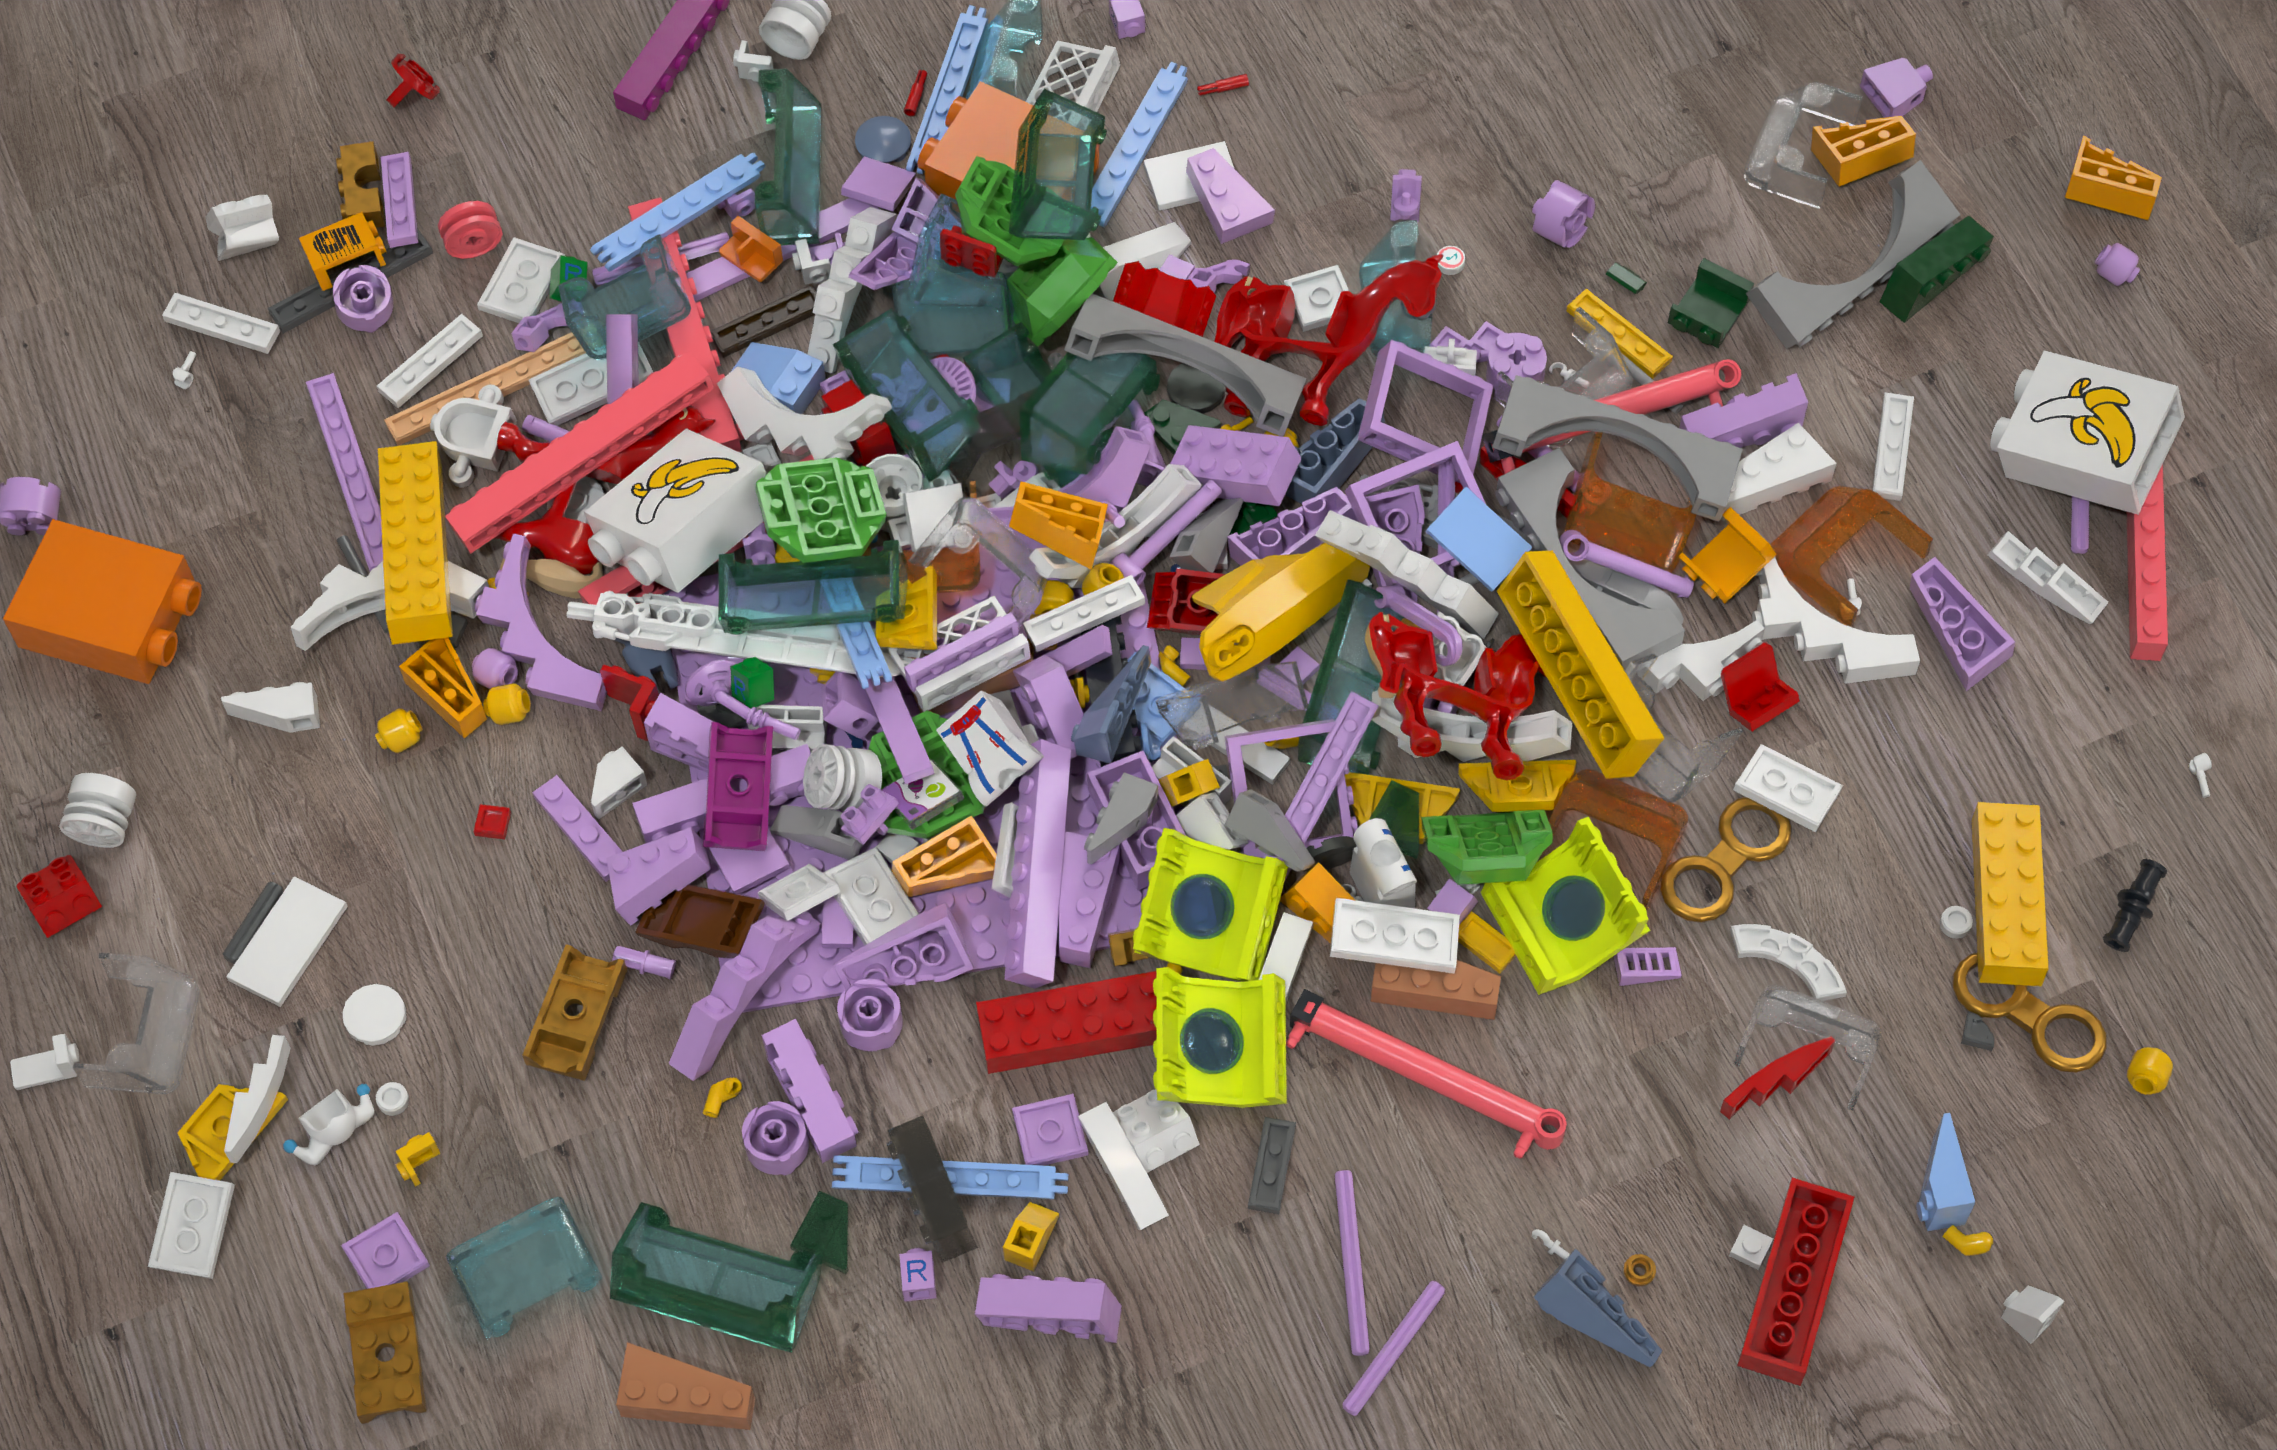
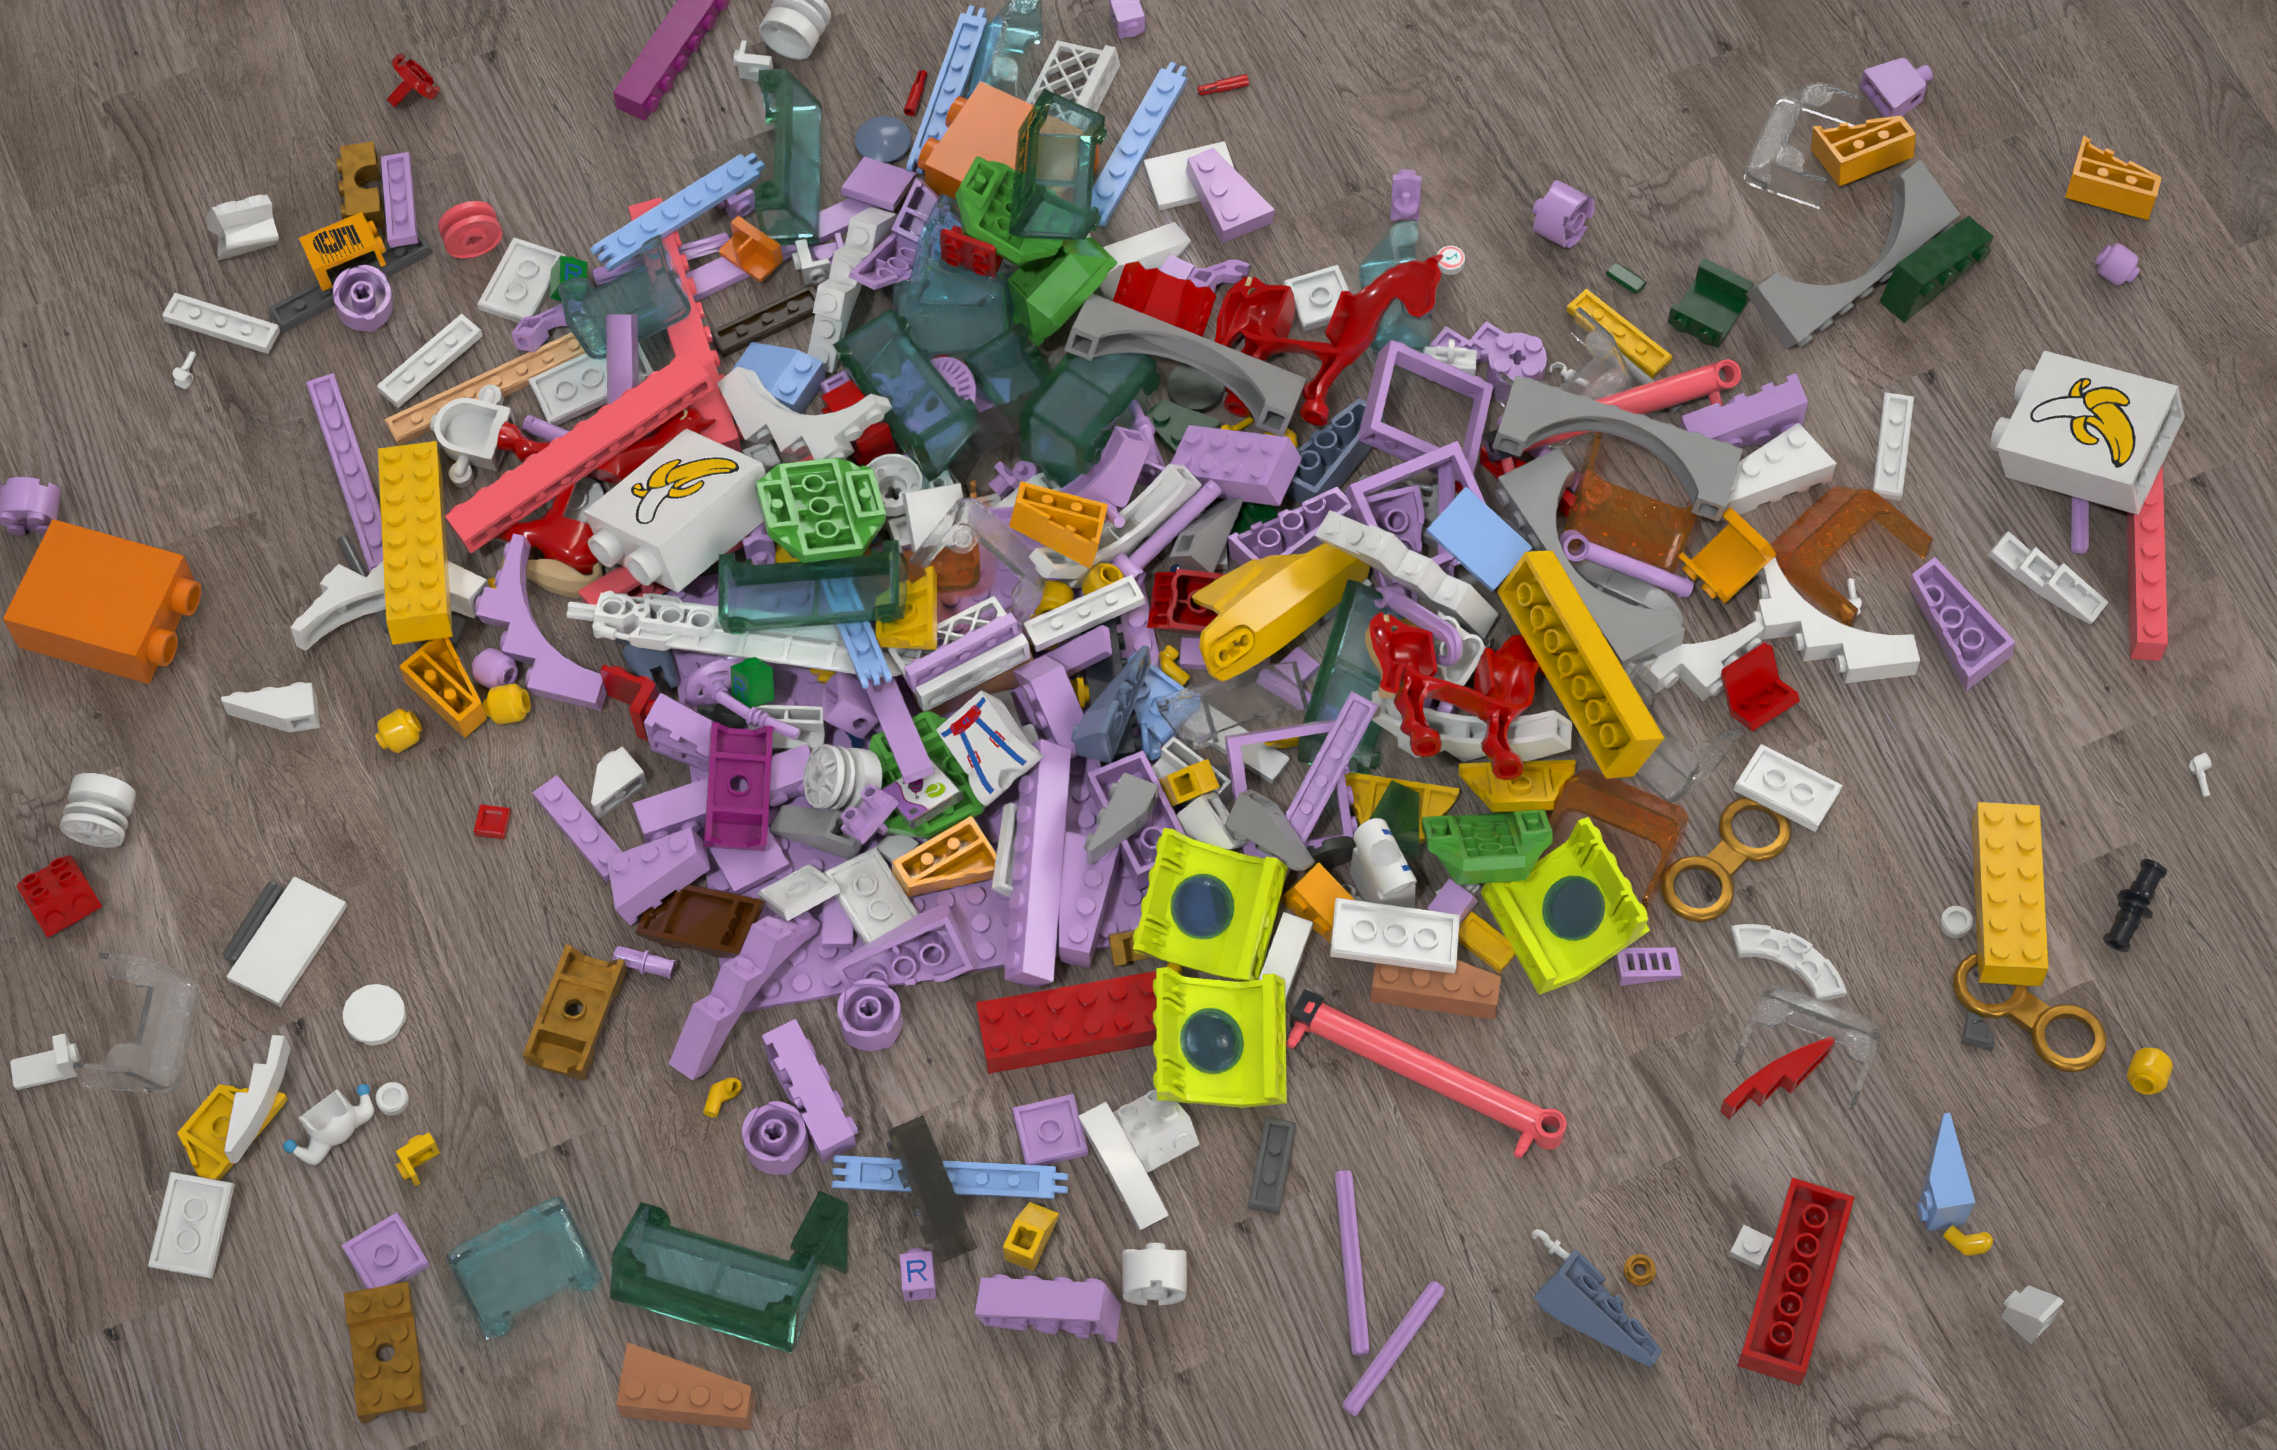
(1154, 1275): none -> white brick

